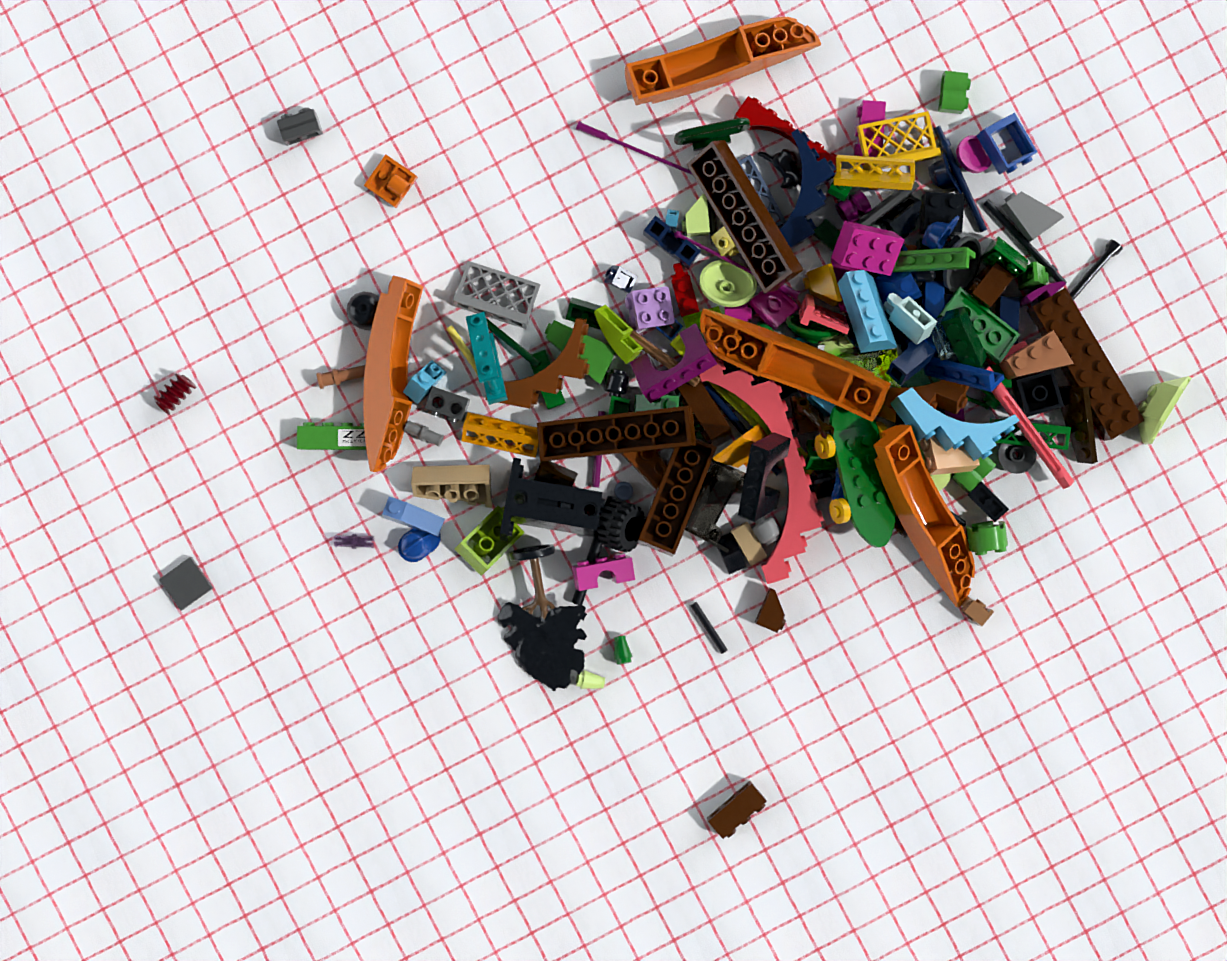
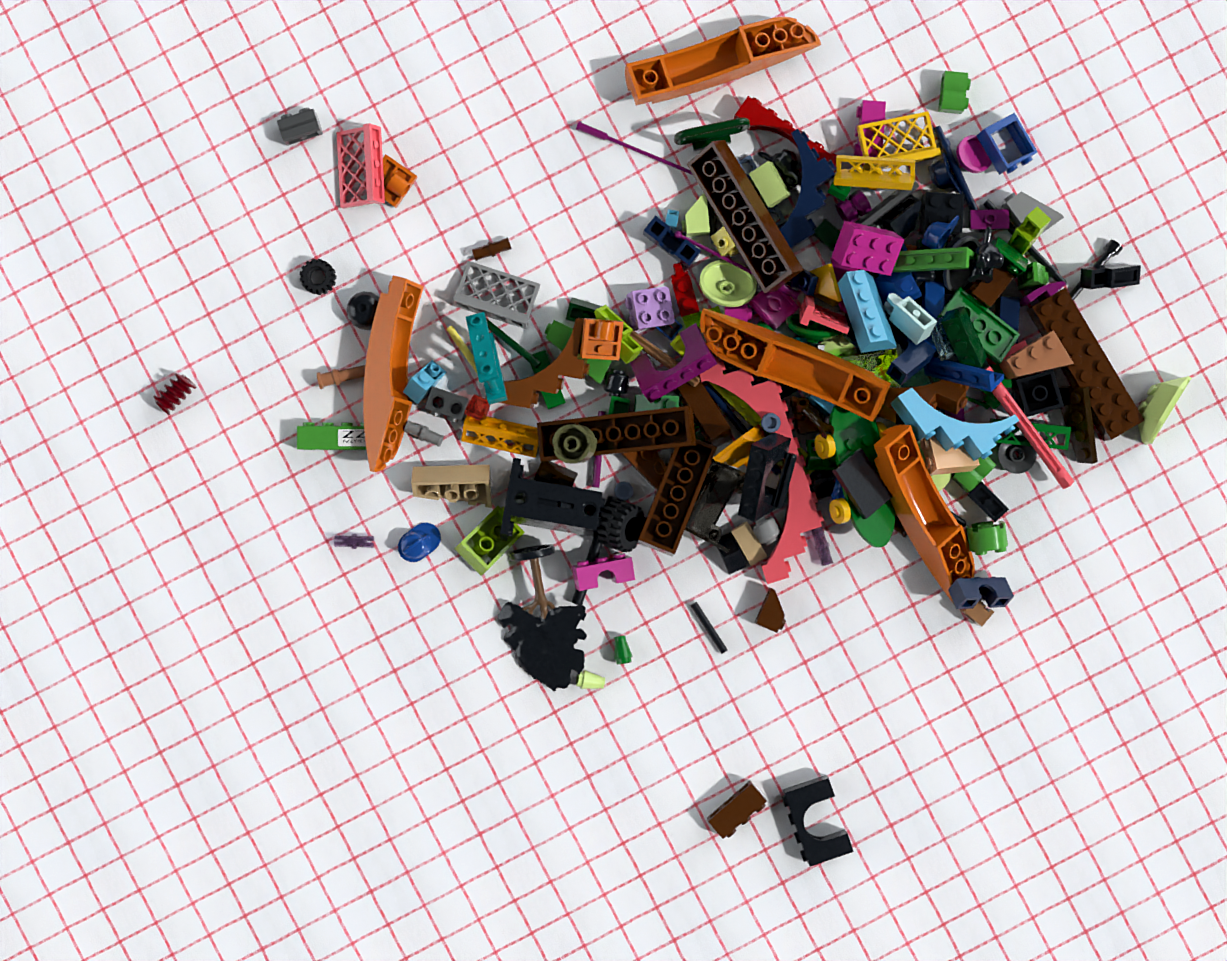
(186, 583): dark grey tile -> none
(306, 274): none -> black tyre
(372, 165): none -> coral fence
(412, 516): medium blue slope -> none
(477, 408): none -> clear red slope
(491, 249): none -> reddish brown pin
(565, 449): none -> olive brick
(601, 339): none -> orange plate
(620, 278): bracket -> none
(769, 184): none -> yellowish green brick
(770, 422): none -> sand blue tile
(784, 480): none -> black axle
(805, 282): none -> dark blue slope
(815, 848): none -> black arch
(822, 546): none -> clear purple pin
(862, 483): none -> black tile
(969, 591): none -> dark blue arch
(986, 259): none -> black animal
(993, 218): none -> magenta plate
(1029, 230): none -> lime slope
(1110, 276): none -> black slope

